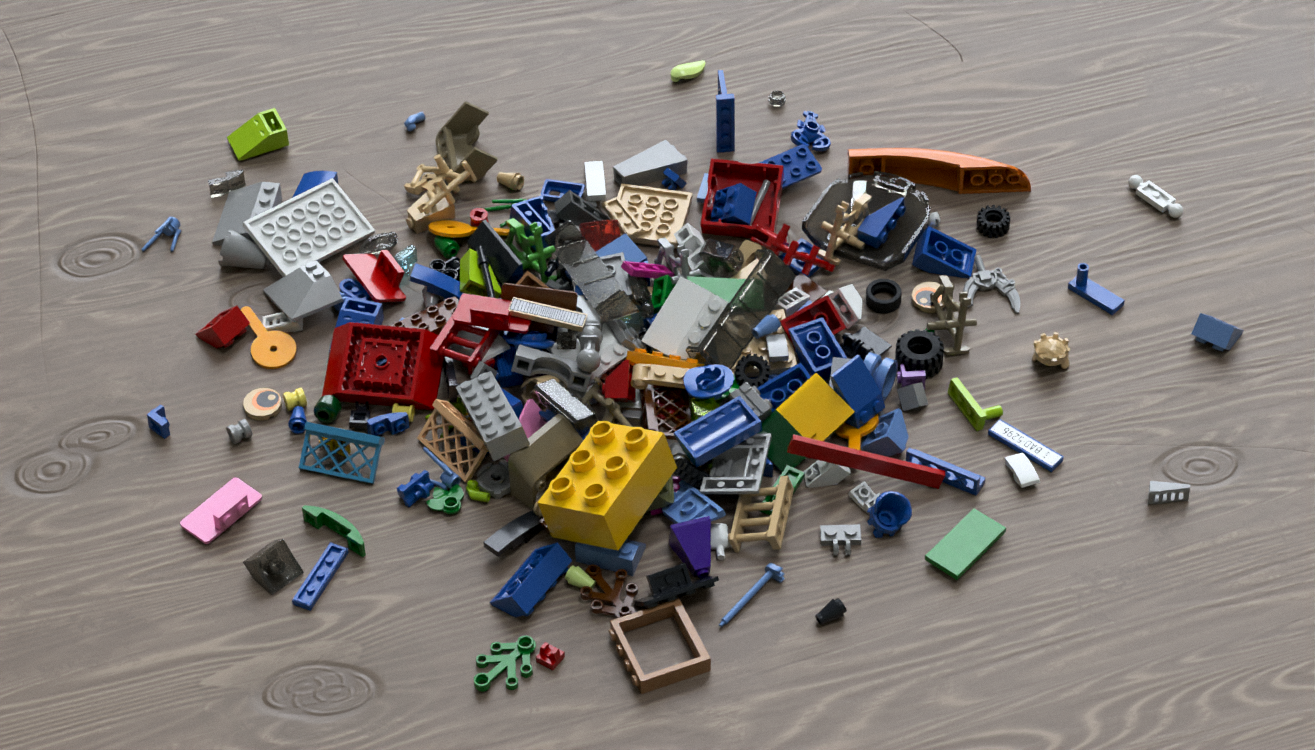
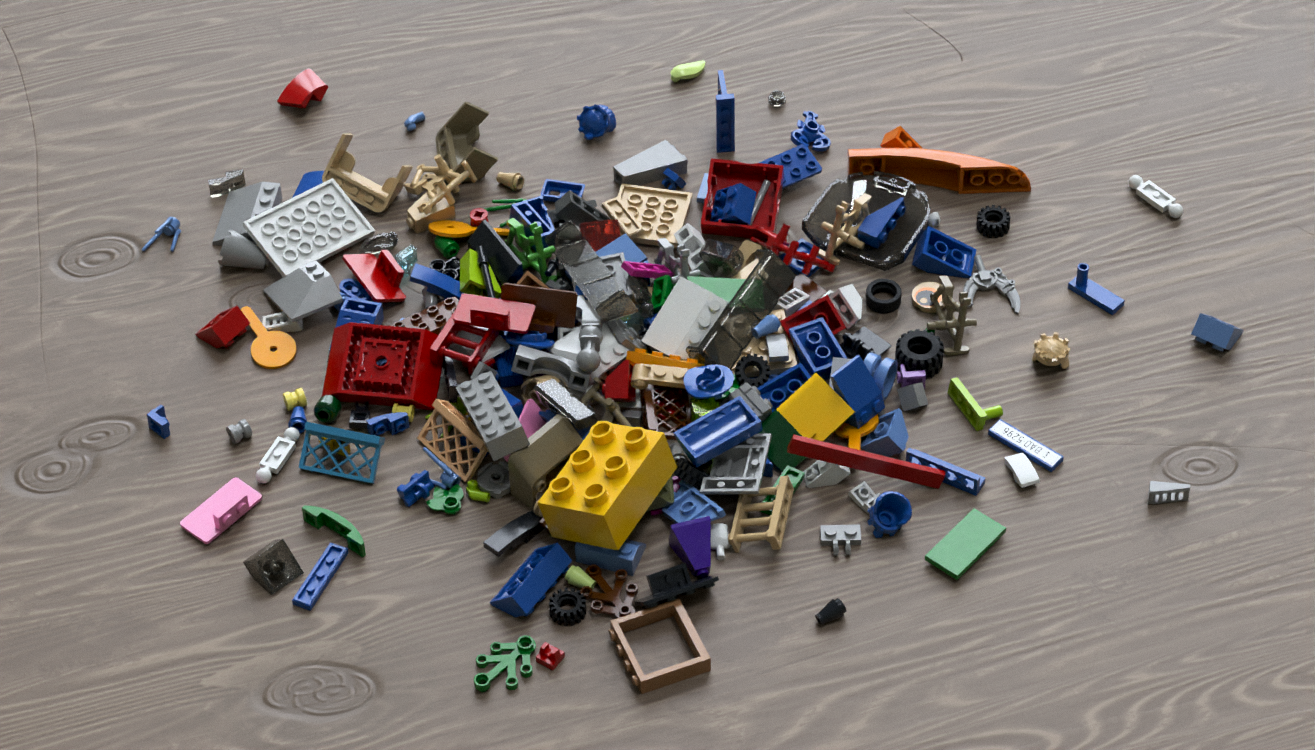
(259, 135): lime slope -> none
(262, 403): tan tile -> none
(277, 455): none -> white plate
(303, 88): none -> red slope
(357, 186): none -> tan windscreen
(547, 314): tile -> none
(567, 340): clear smoke bracket -> none
(567, 597): none -> black tyre
(595, 181): white slope -> none
(596, 121): none -> blue hair
(772, 571): medium blue piece -> none
(899, 139): none -> orange slope

